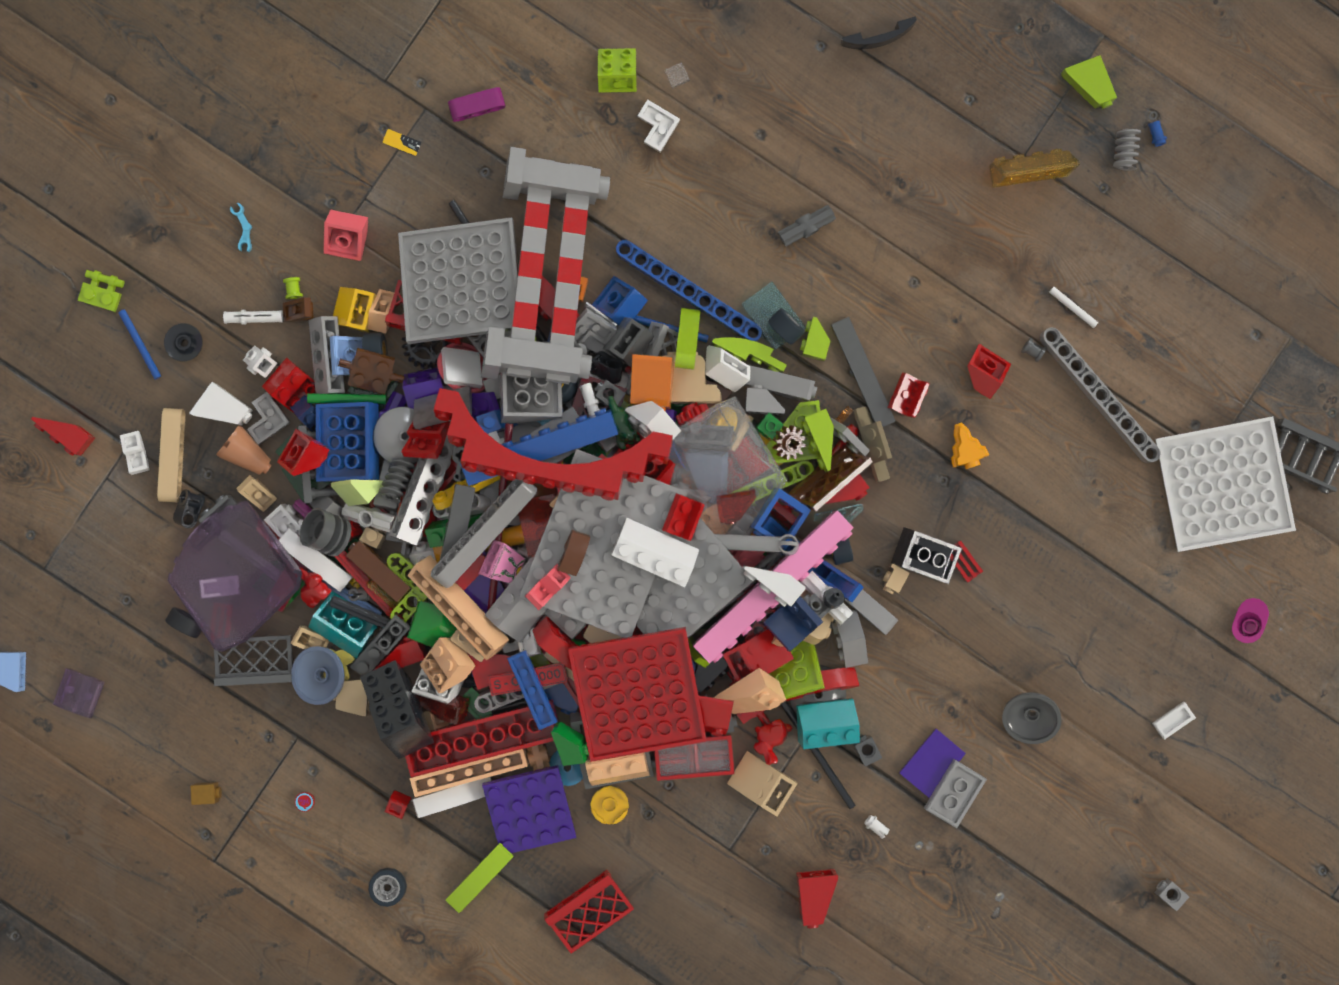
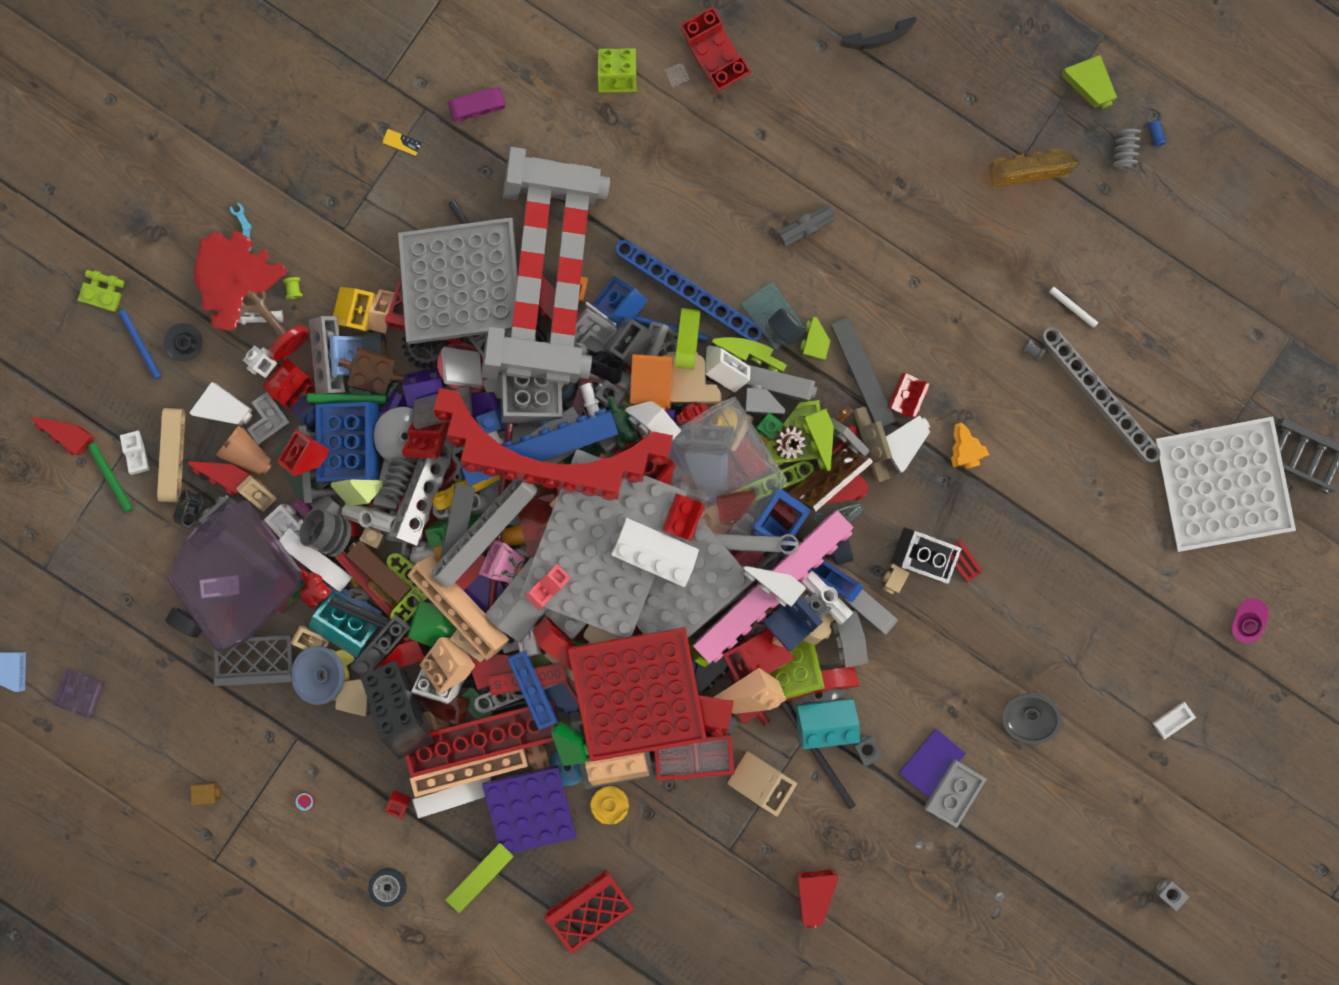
(109, 477): none -> green piece
(226, 474): none -> red slope
(229, 274): none -> red plant
(298, 310): reddish brown slope -> none
(345, 235): coral slope -> none
(574, 553): reddish brown slope -> none
(662, 122): white plate -> none
(714, 49): none -> red slope
(769, 737): red animal -> none
(833, 598): black tile -> none
(876, 826): white pin -> none
(907, 441): none -> white slope
(987, 371): red slope -> none

